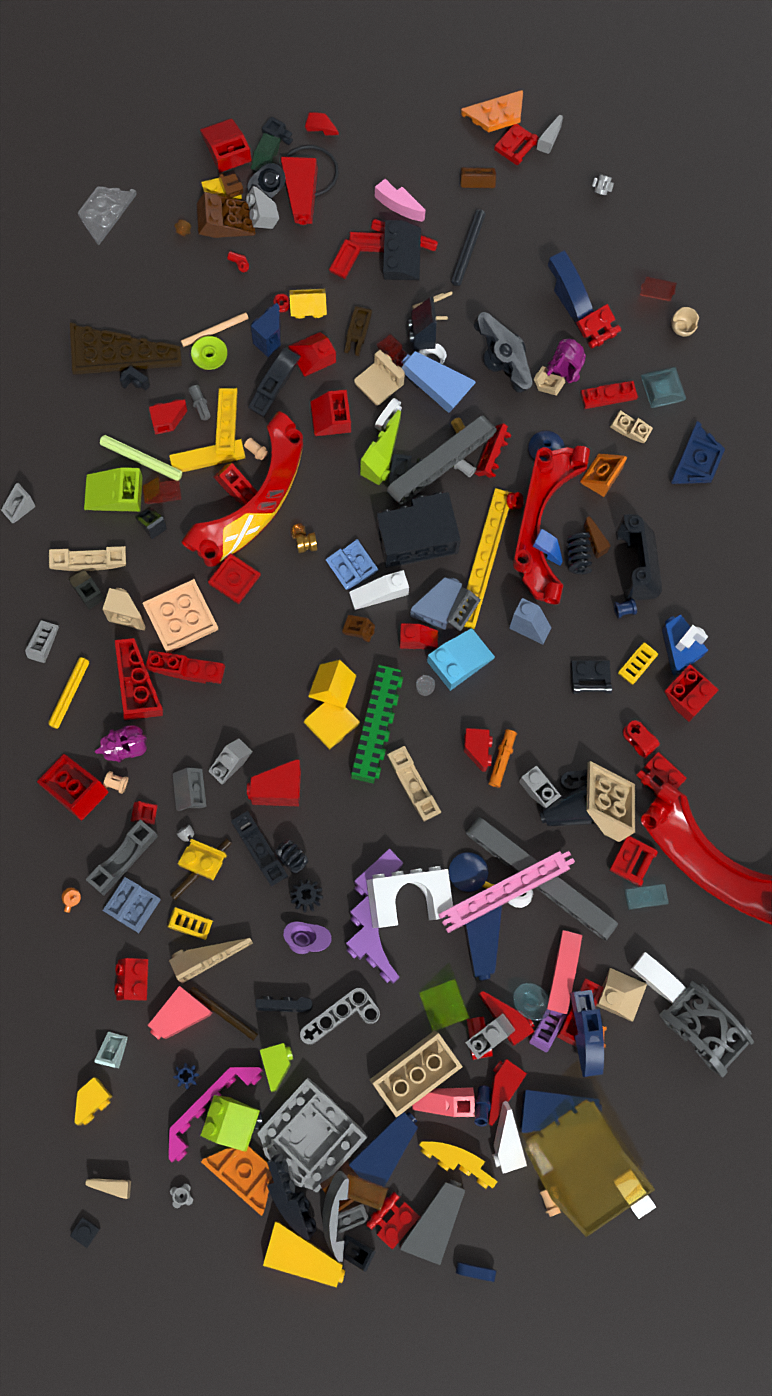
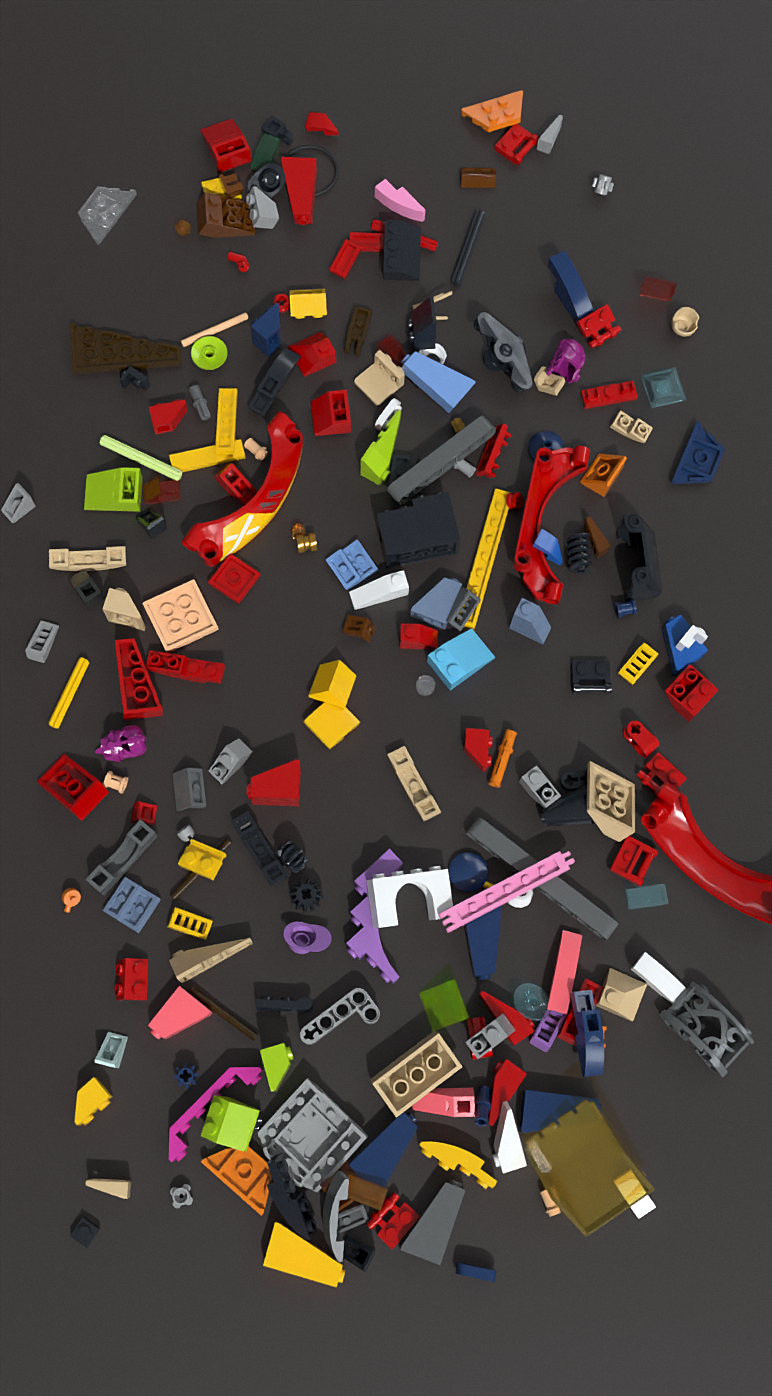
(376, 723): green brick -> none

